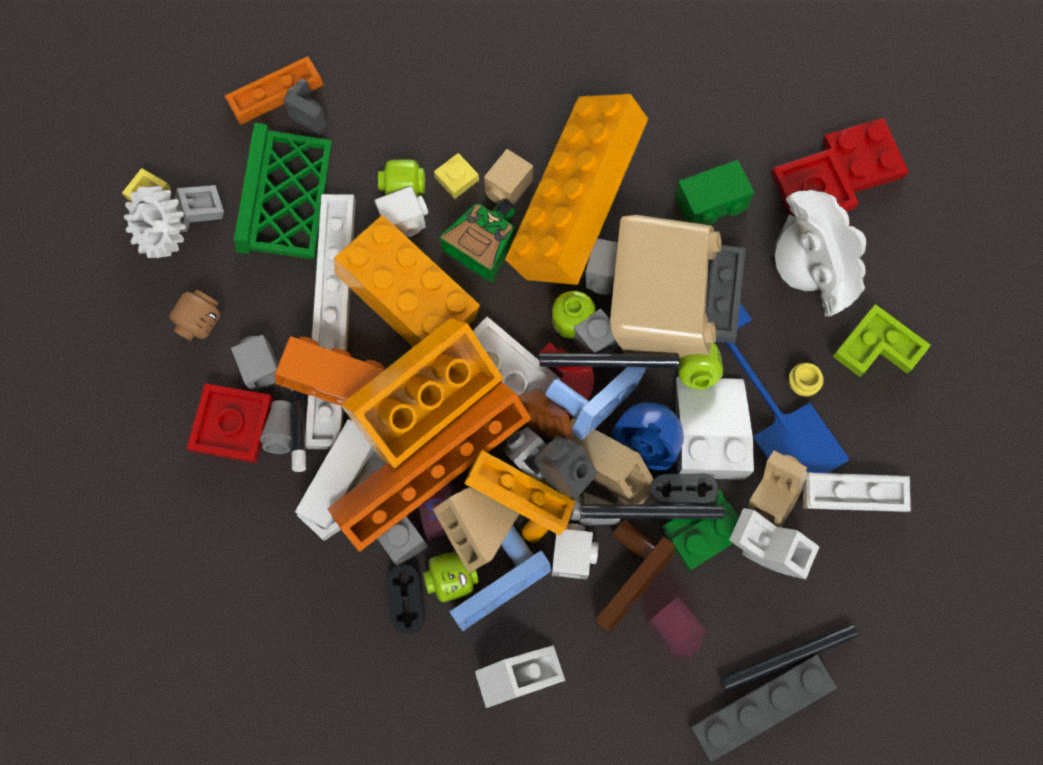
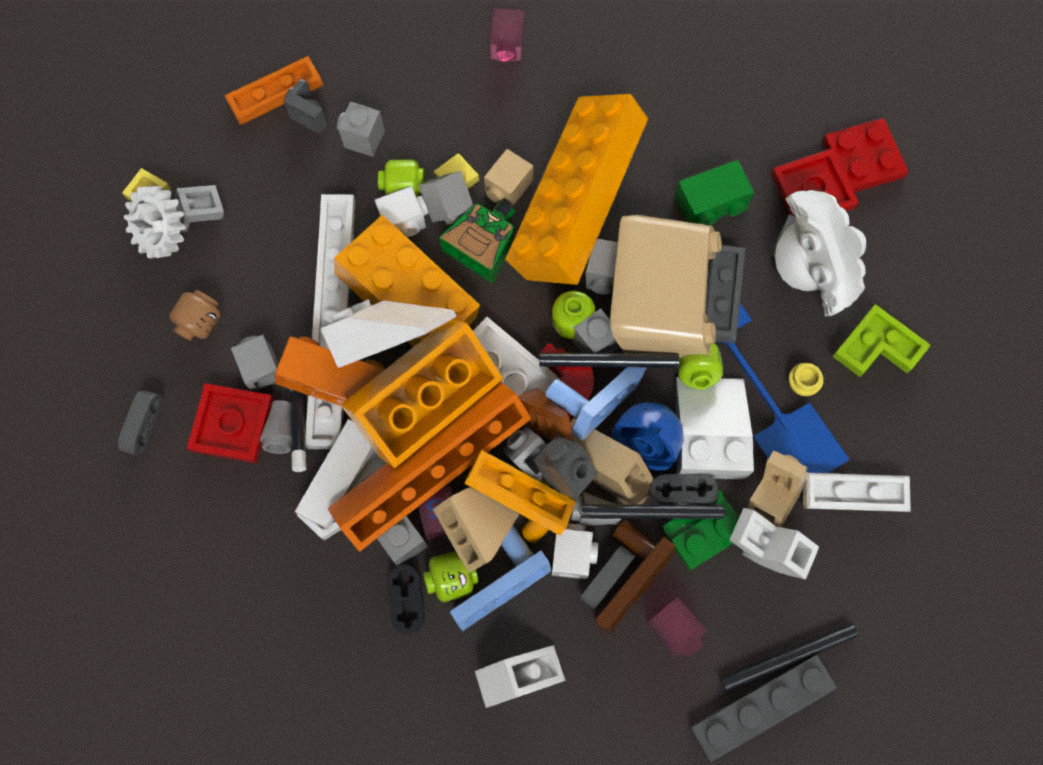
(140, 422): none -> dark grey beam
(254, 194): green fence -> none
(361, 128): none -> light grey brick
(374, 328): none -> white slope
(446, 197): none -> light grey brick
(507, 34): none -> clear pink brick
(607, 577): none -> dark grey beam

